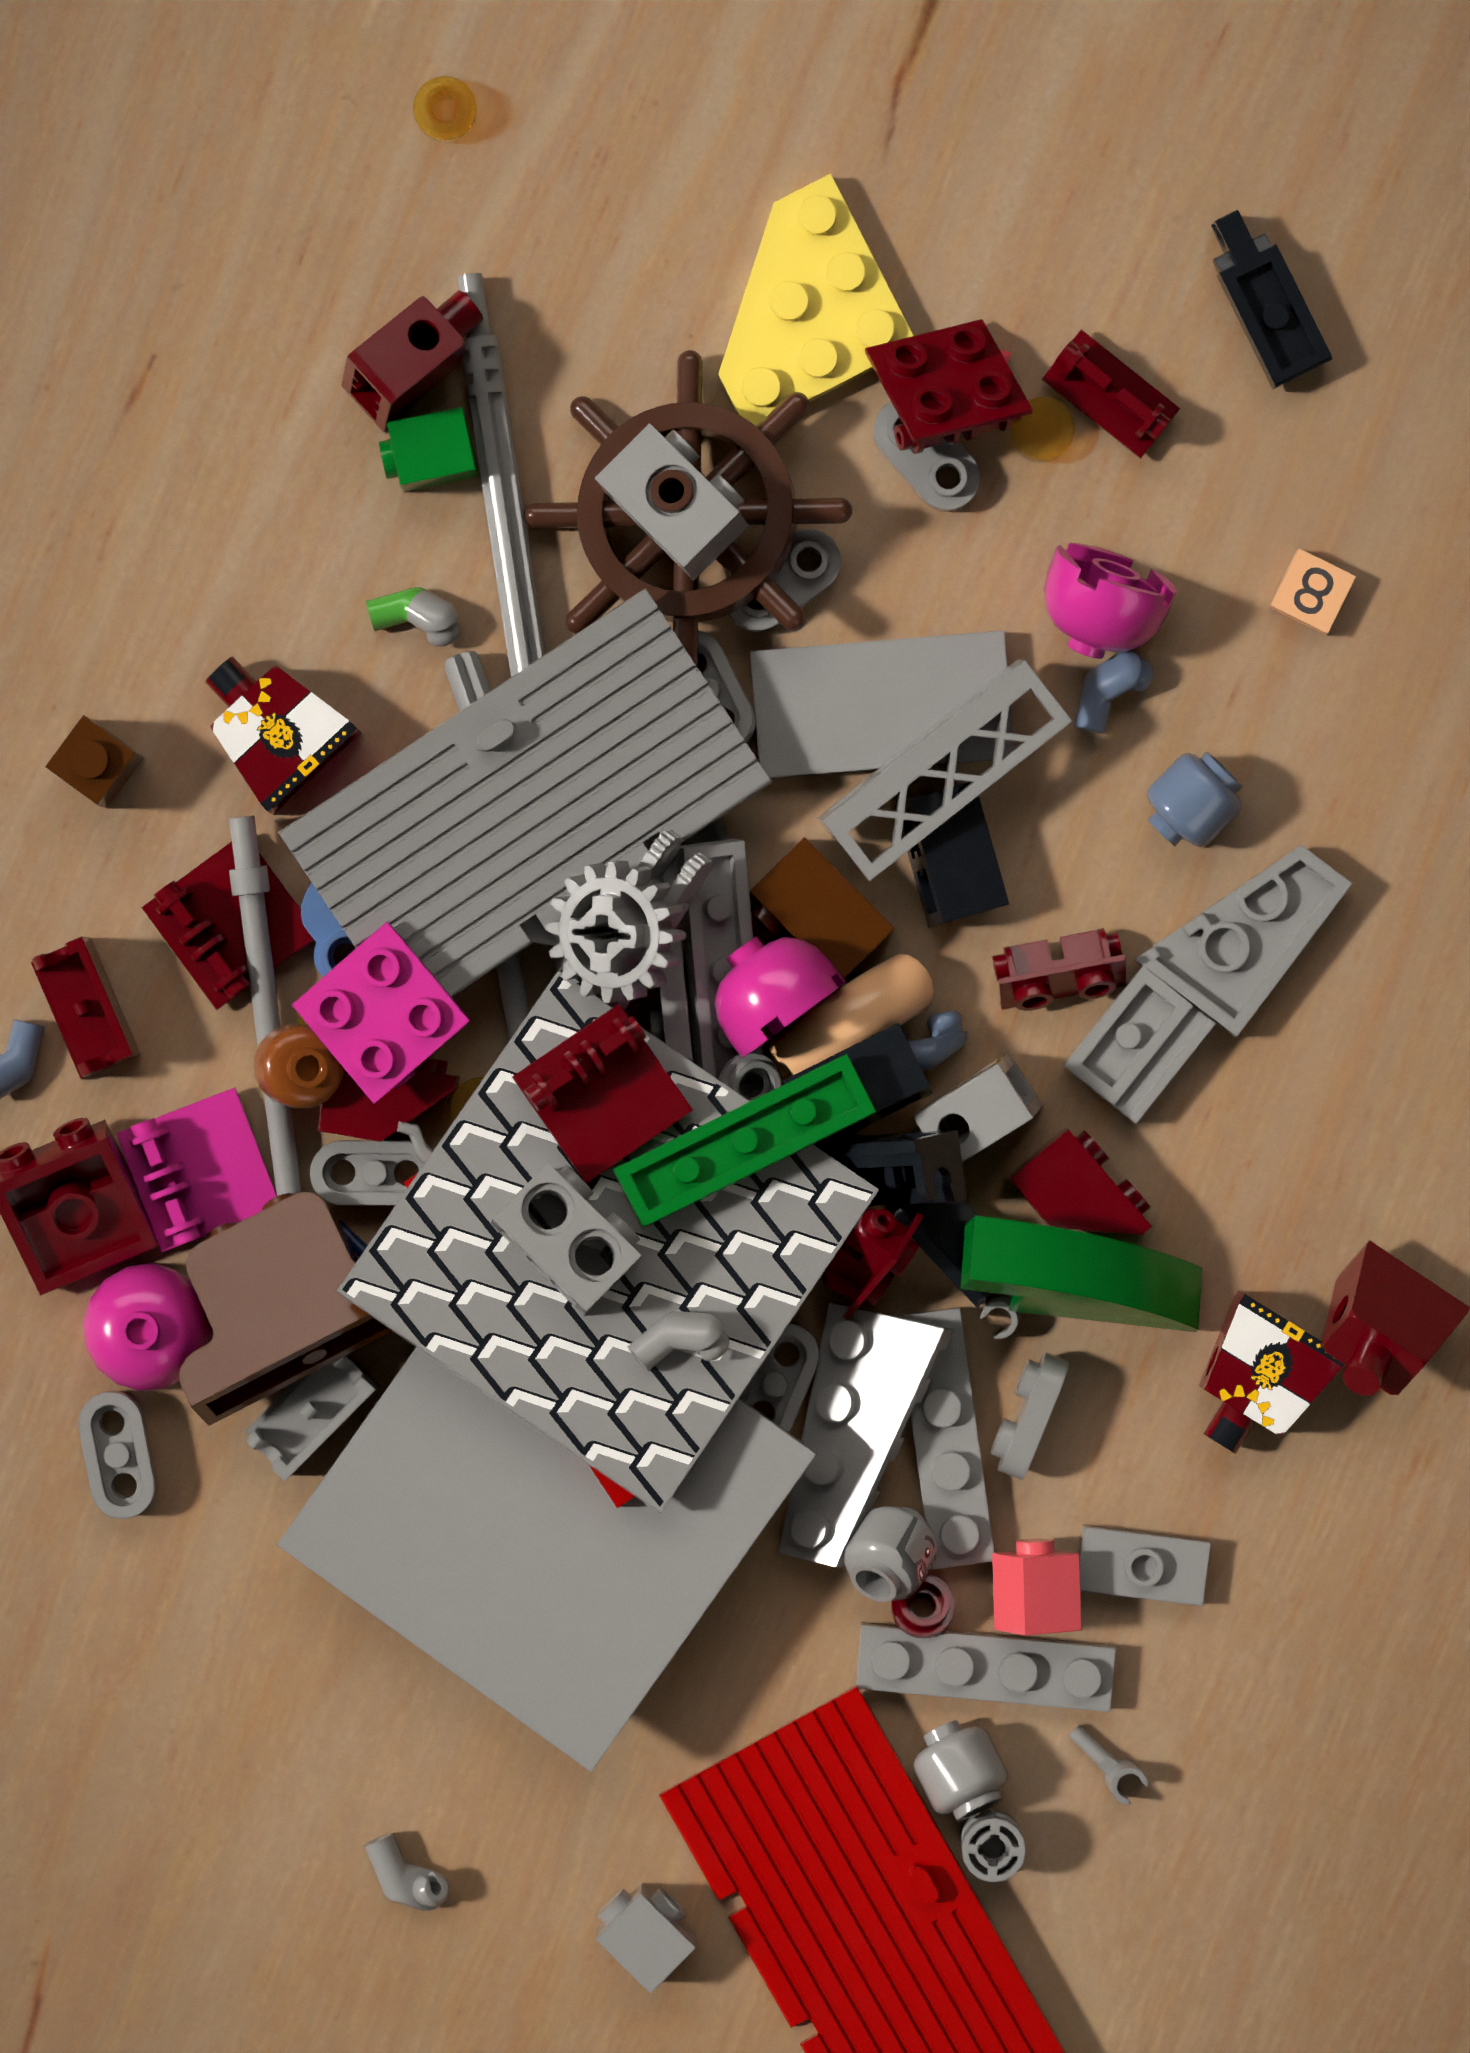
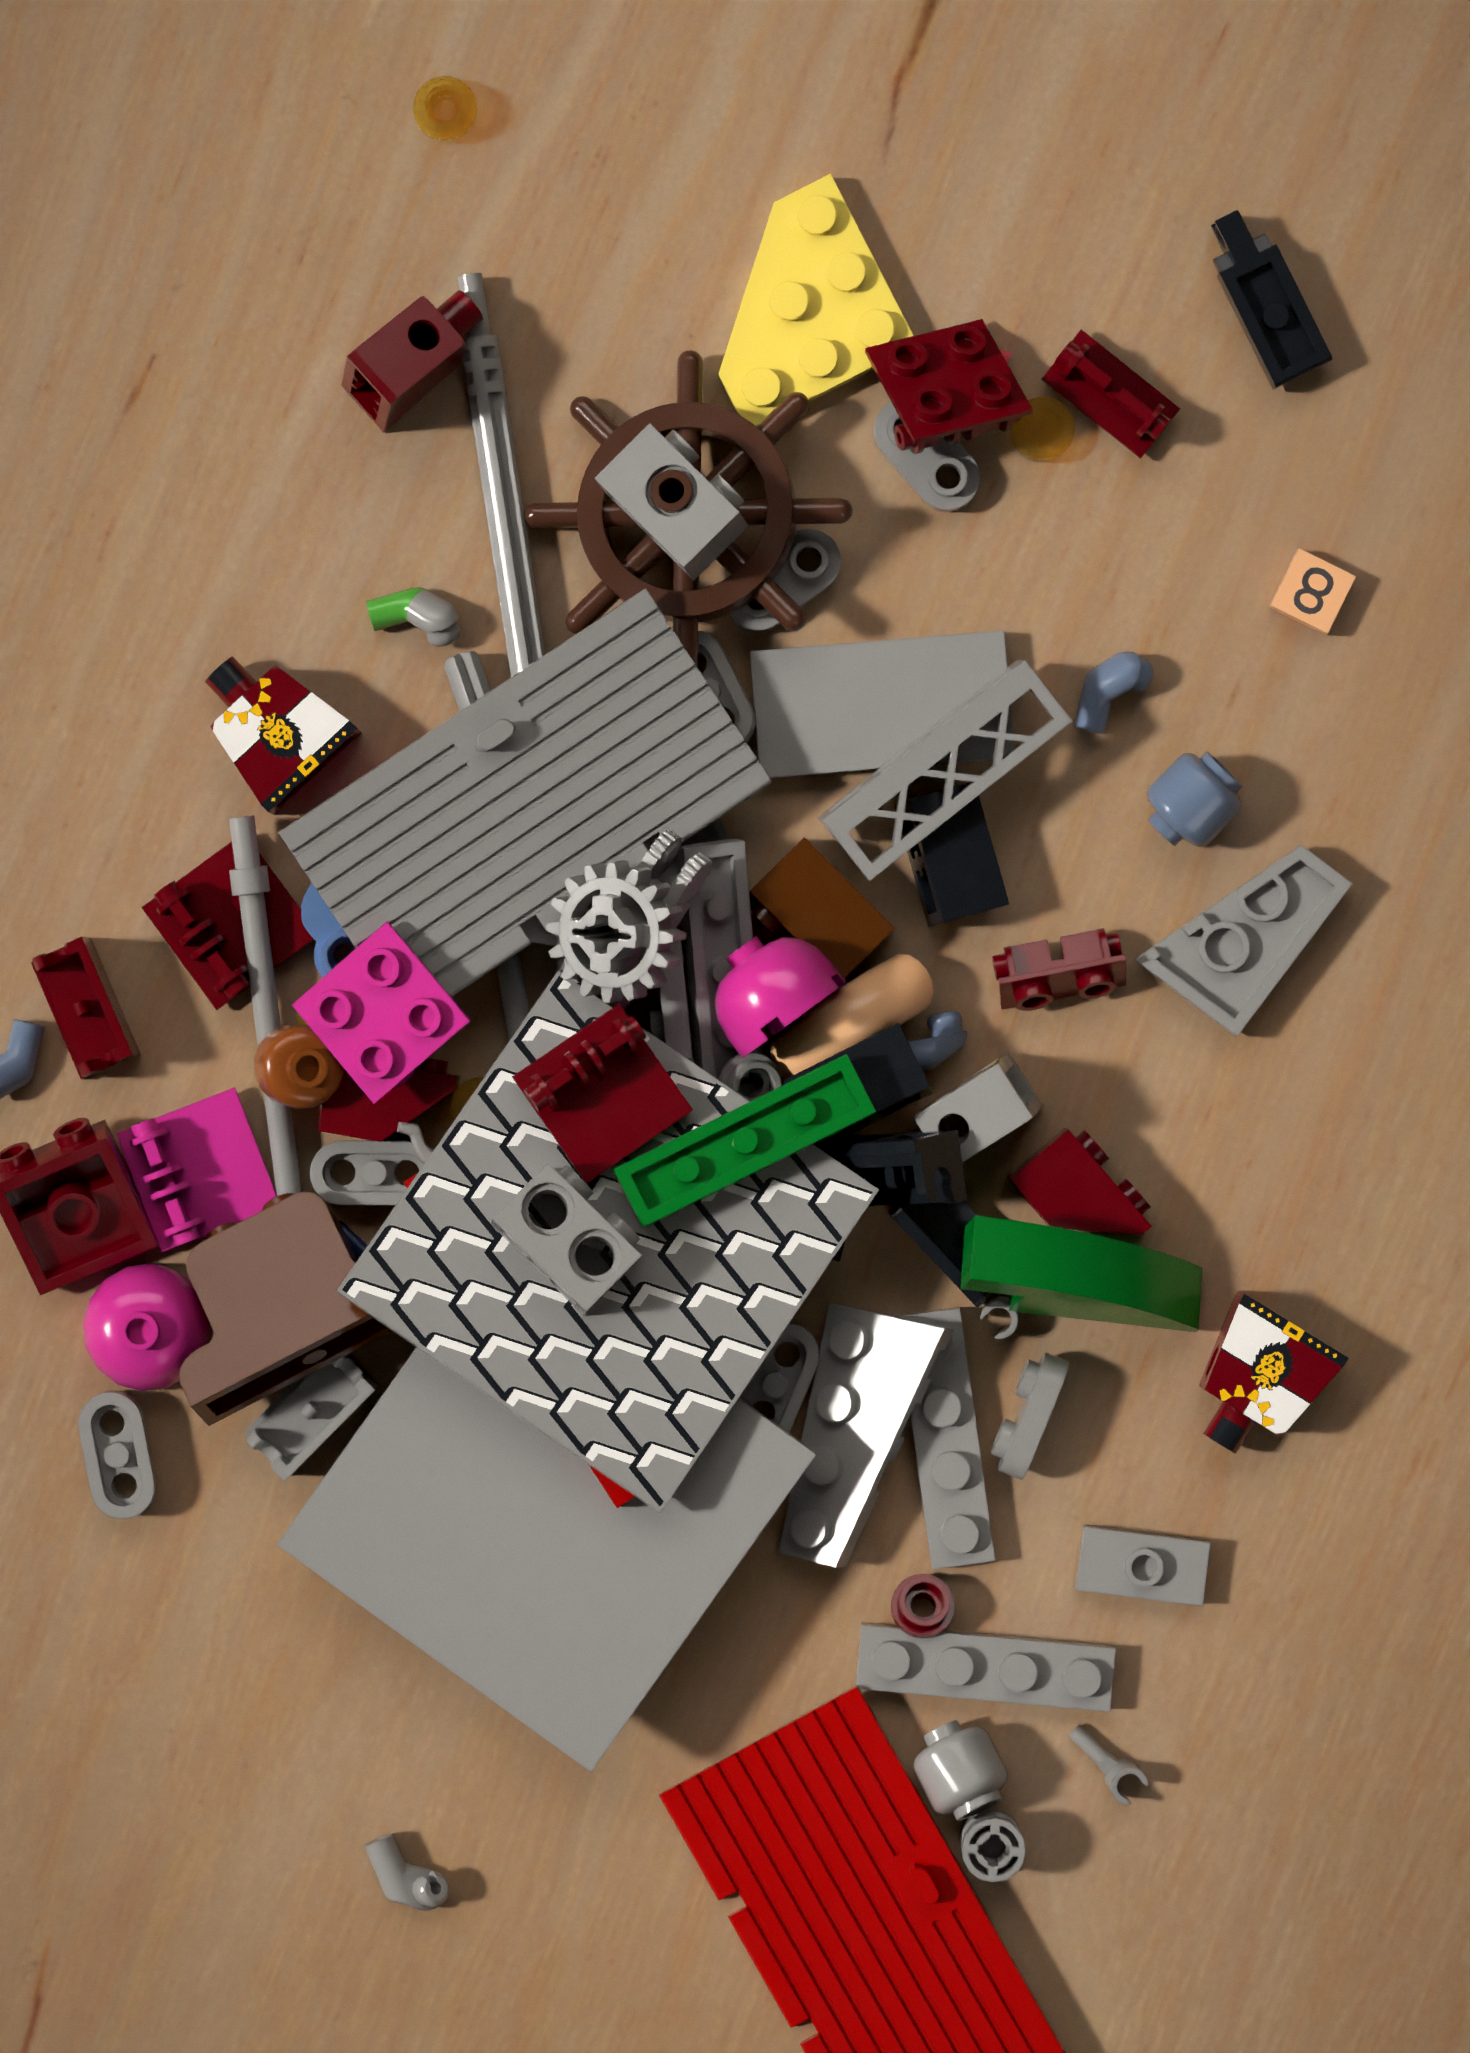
(94, 762): reddish brown brick -> none
(429, 450): green brick -> none
(645, 1934): light grey brick -> none
(682, 1331): light grey arm -> none
(871, 1258): dark red hinge -> none
(890, 1553): light grey head -> none
(1036, 1589): coral brick -> none
(1103, 601): dark pink cylinder -> none
(1138, 1044): light grey plate -> none
(1386, 1321): dark red torso -> none

